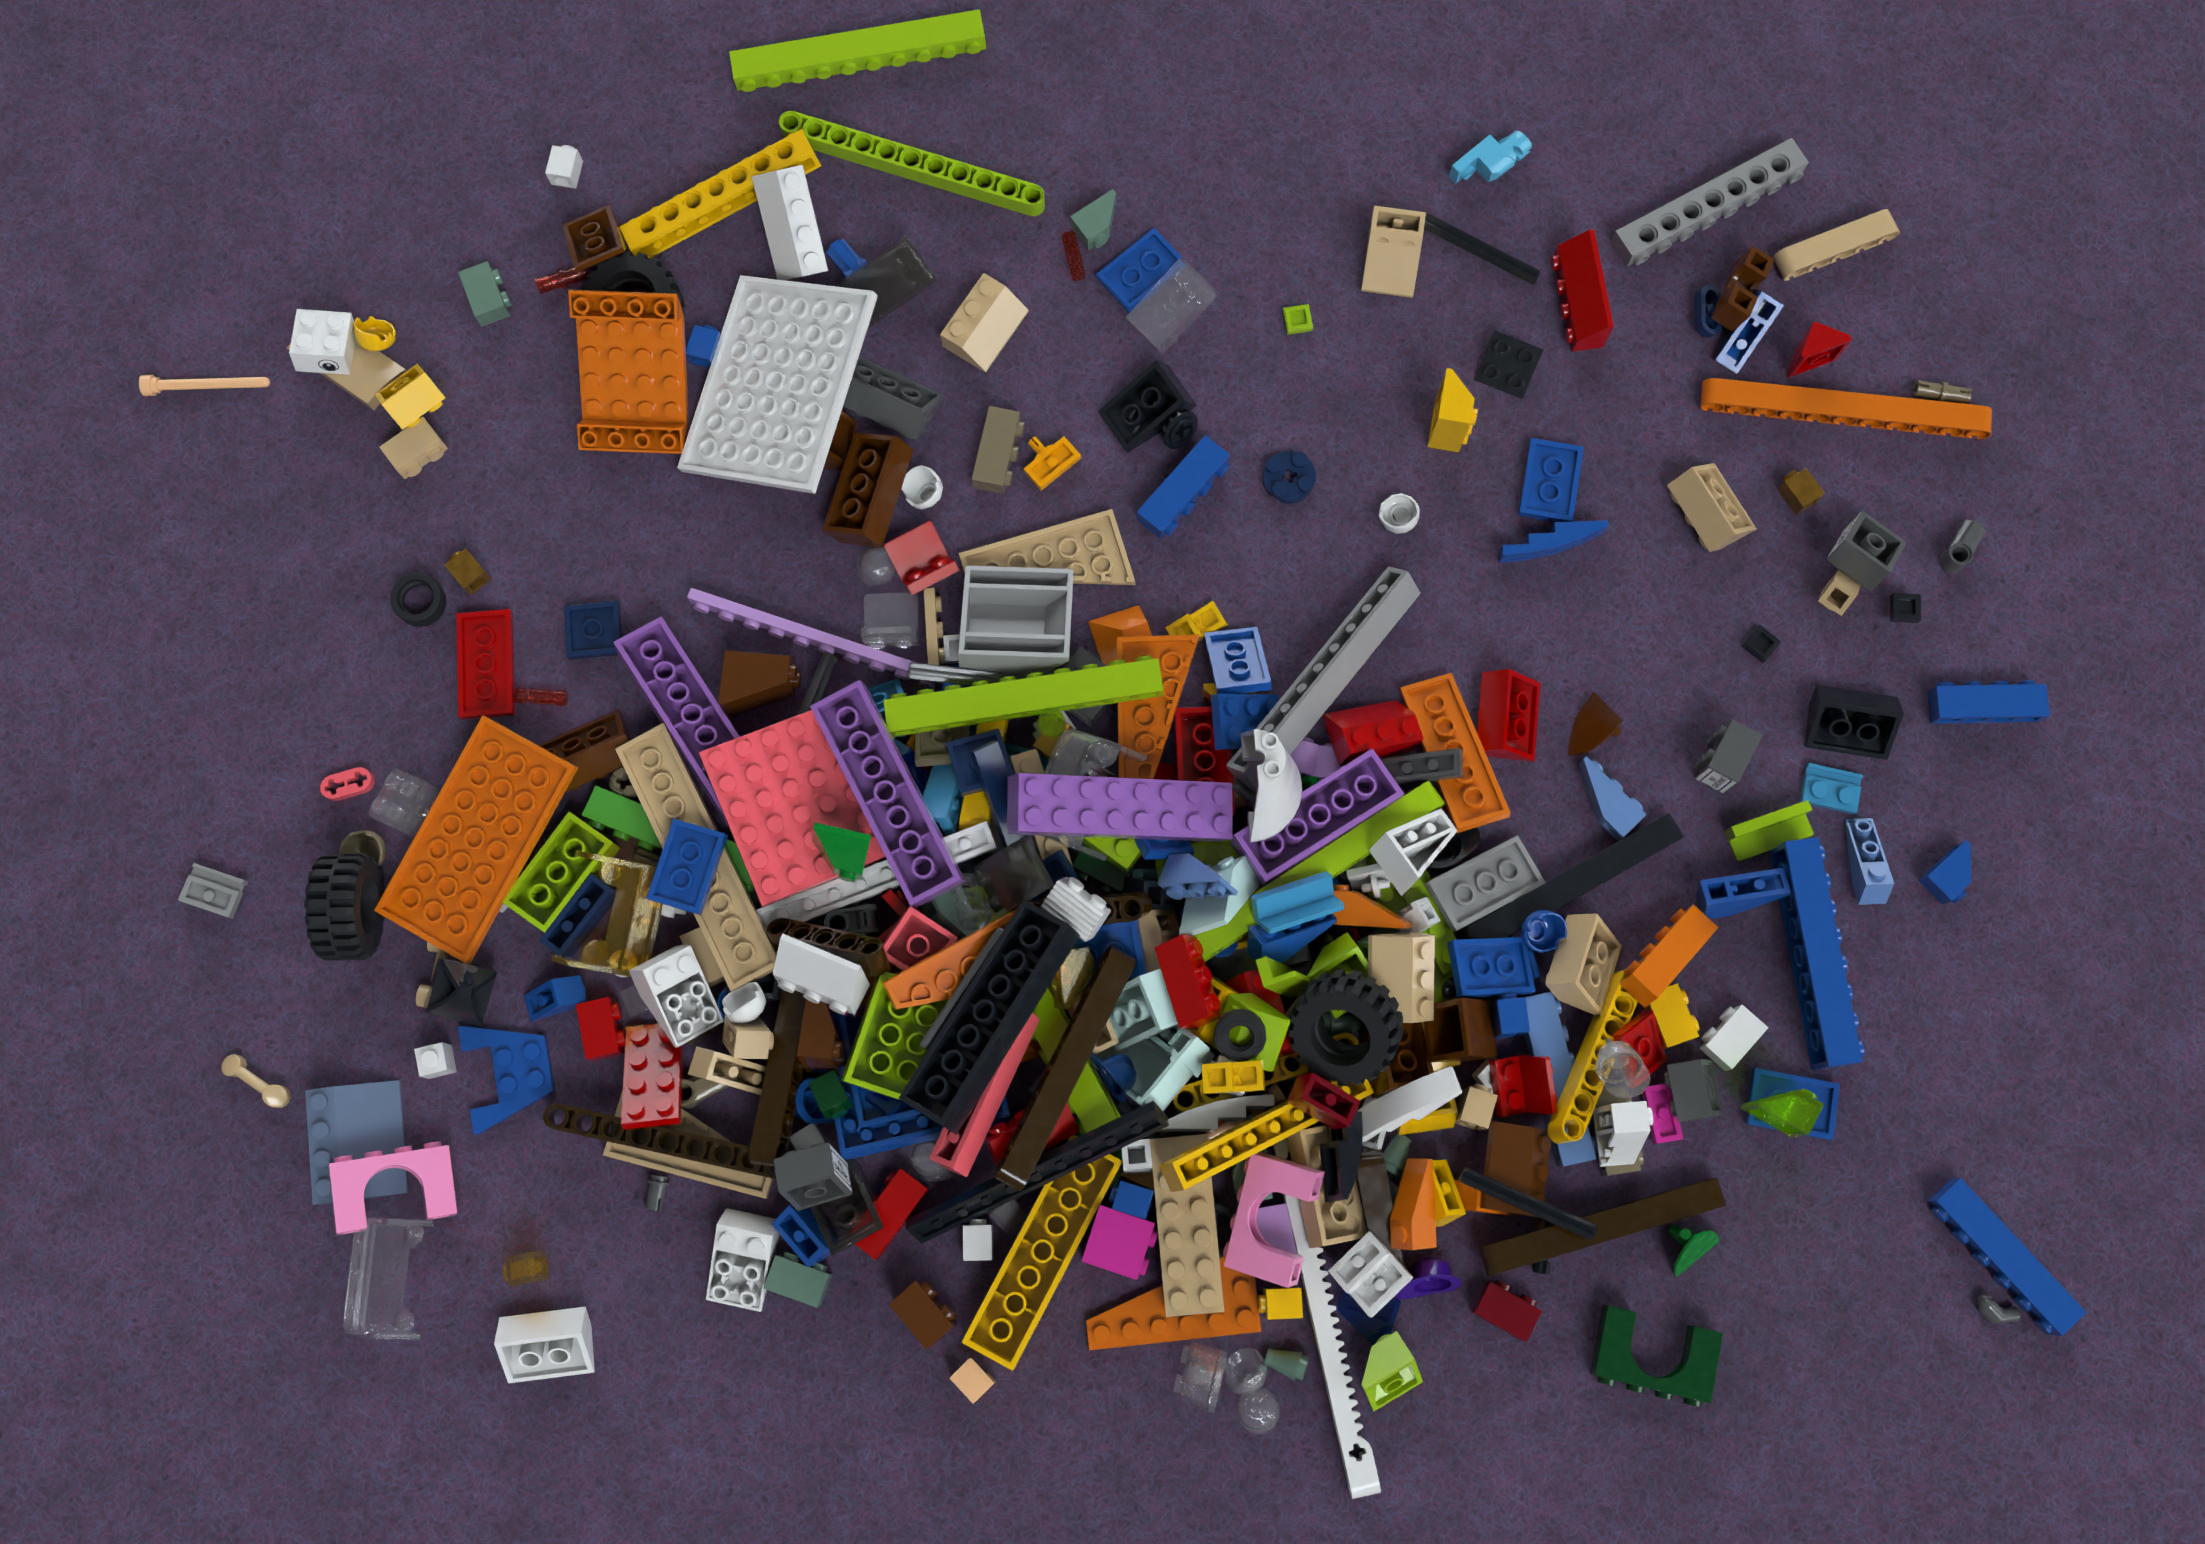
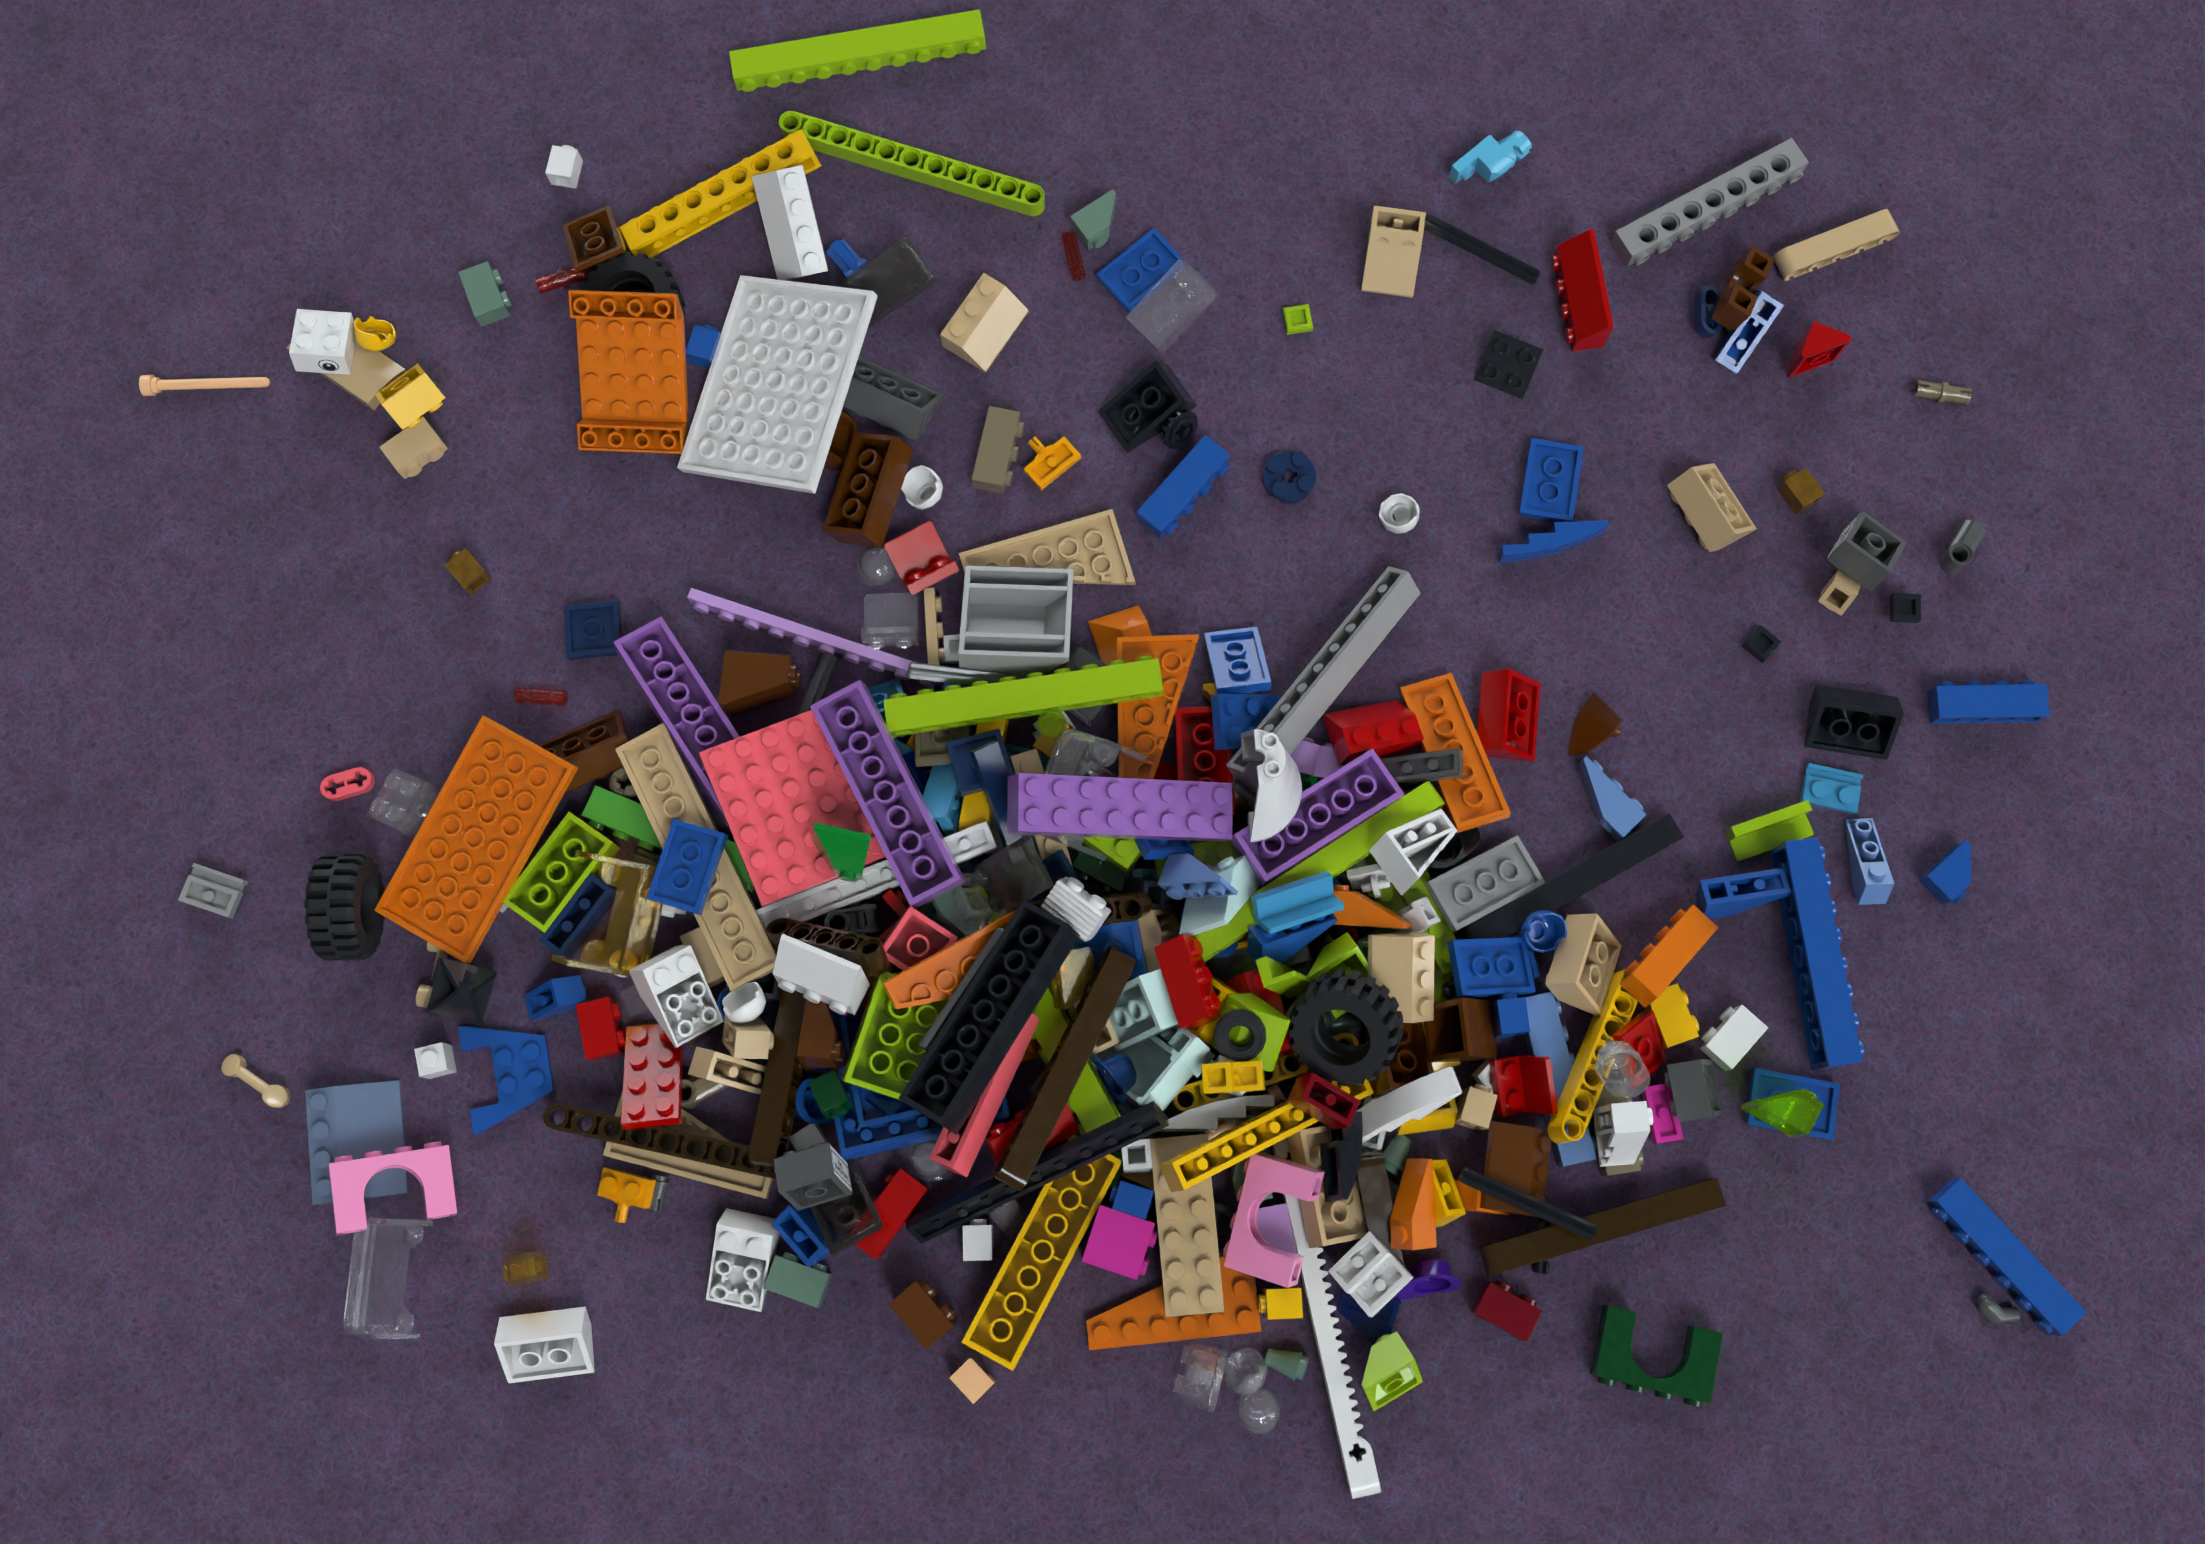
(365, 842): dark tan hair -> none
(426, 618): black tyre -> none
(485, 664): red plate -> none
(626, 1190): none -> light orange plate
(1202, 621): yellow slope -> none
(1452, 414): yellow slope -> none
(1693, 1246): green shield -> none
(1727, 756): dark grey brick -> none
(1846, 407): orange beam -> none

